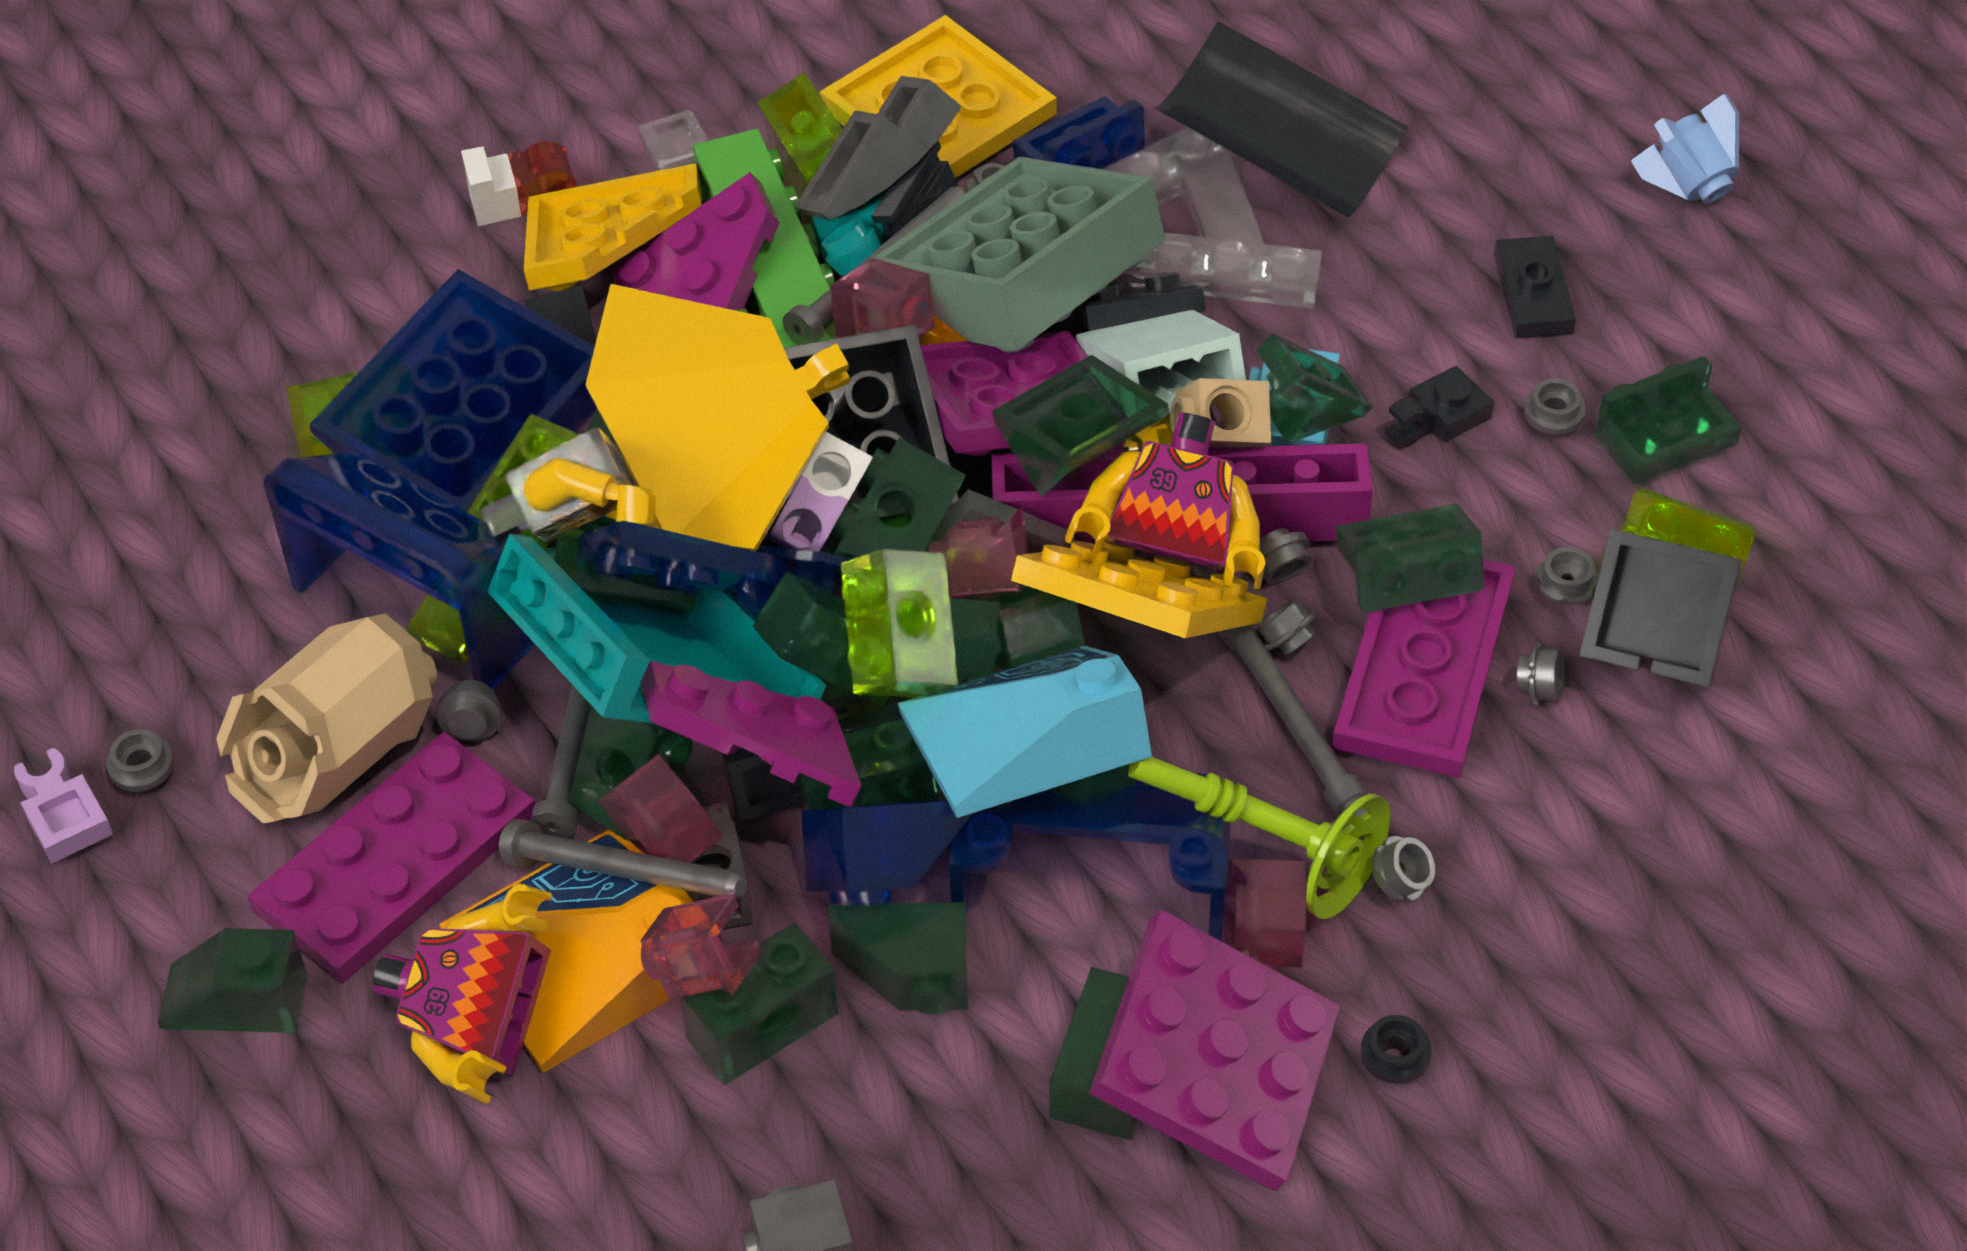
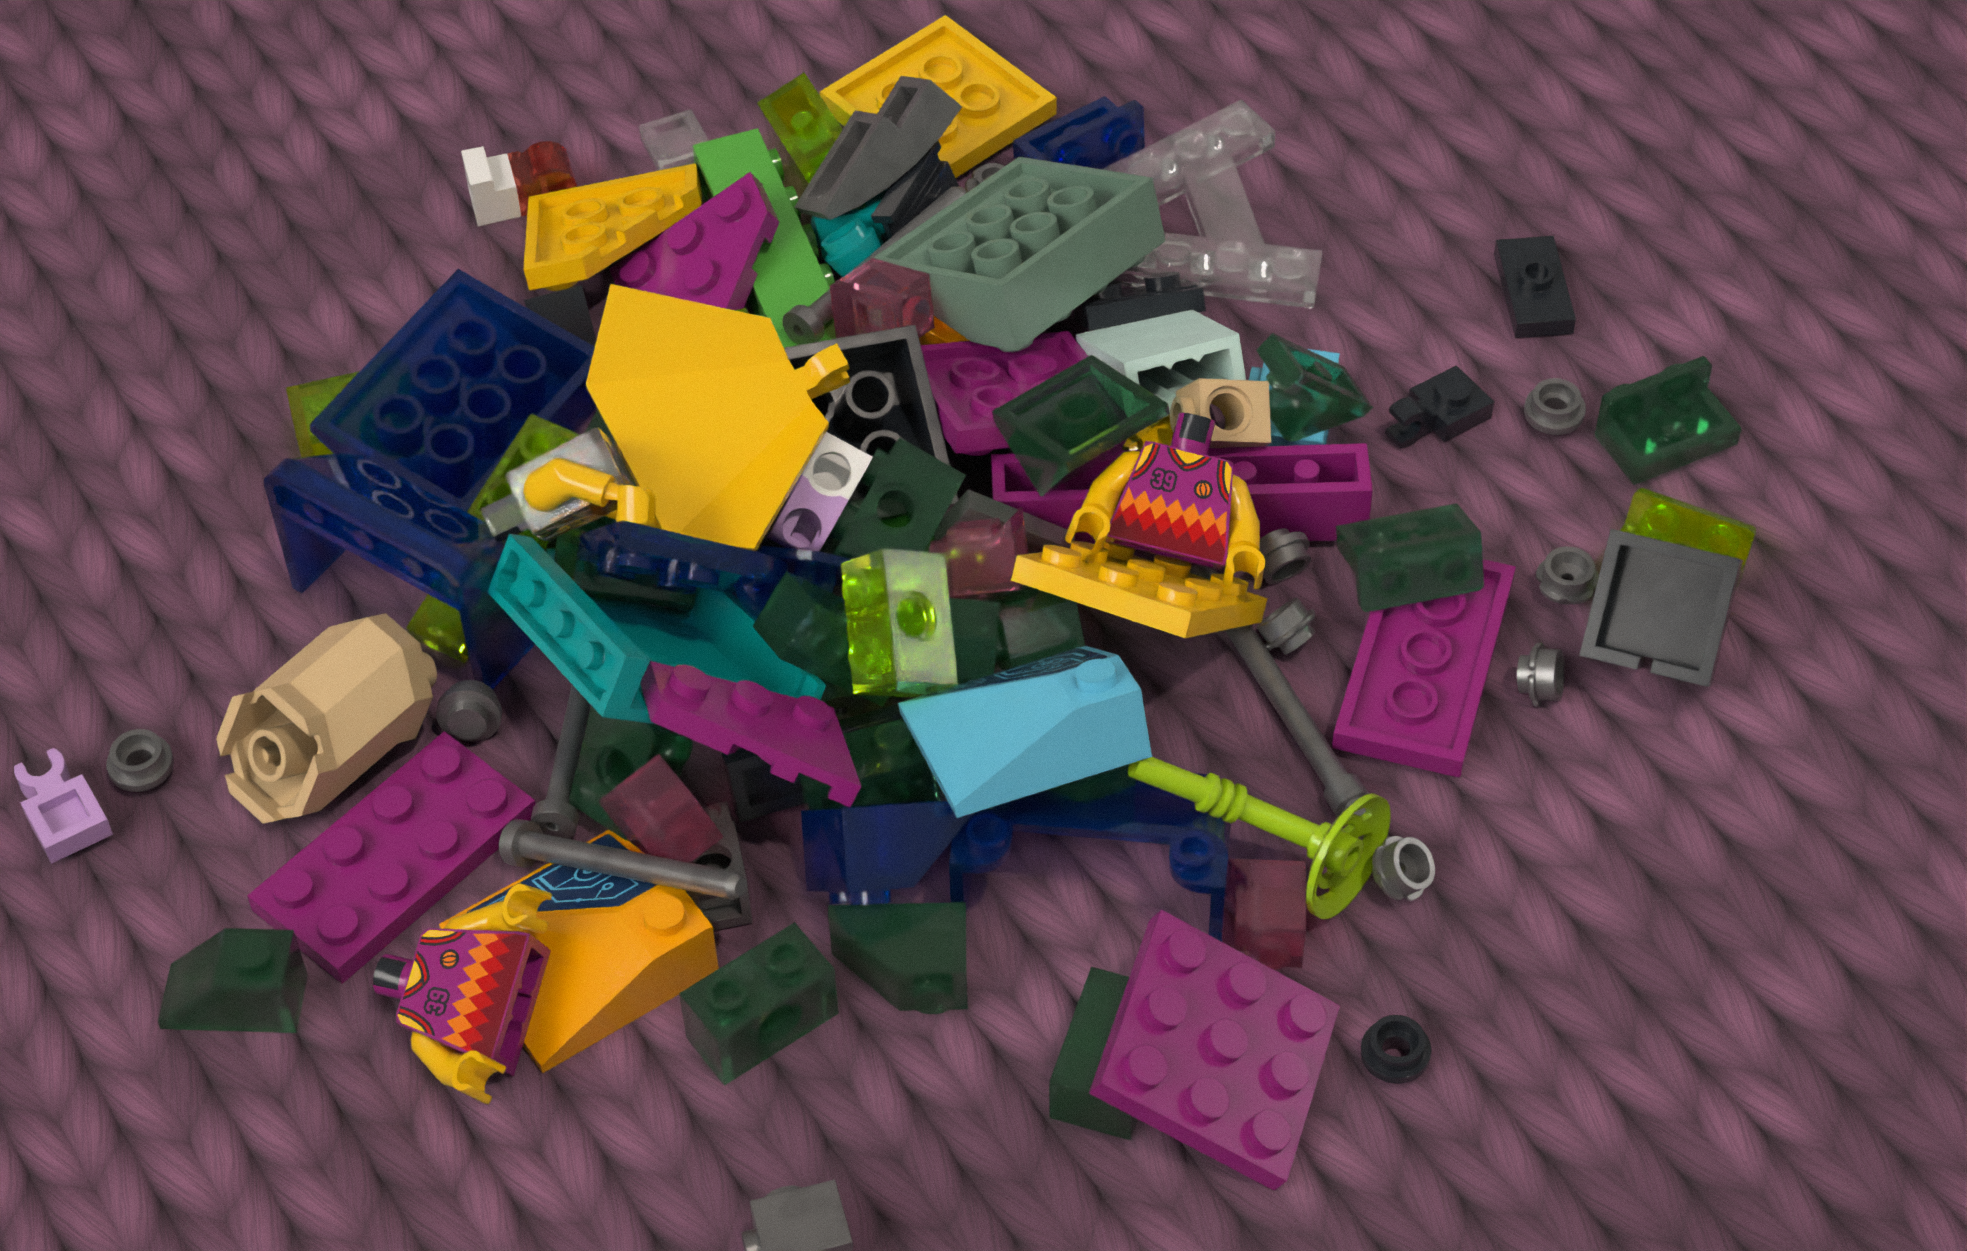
(686, 949): clear pink window -> none
(1284, 119): black sticker -> none
(1695, 156): light blue brick -> none

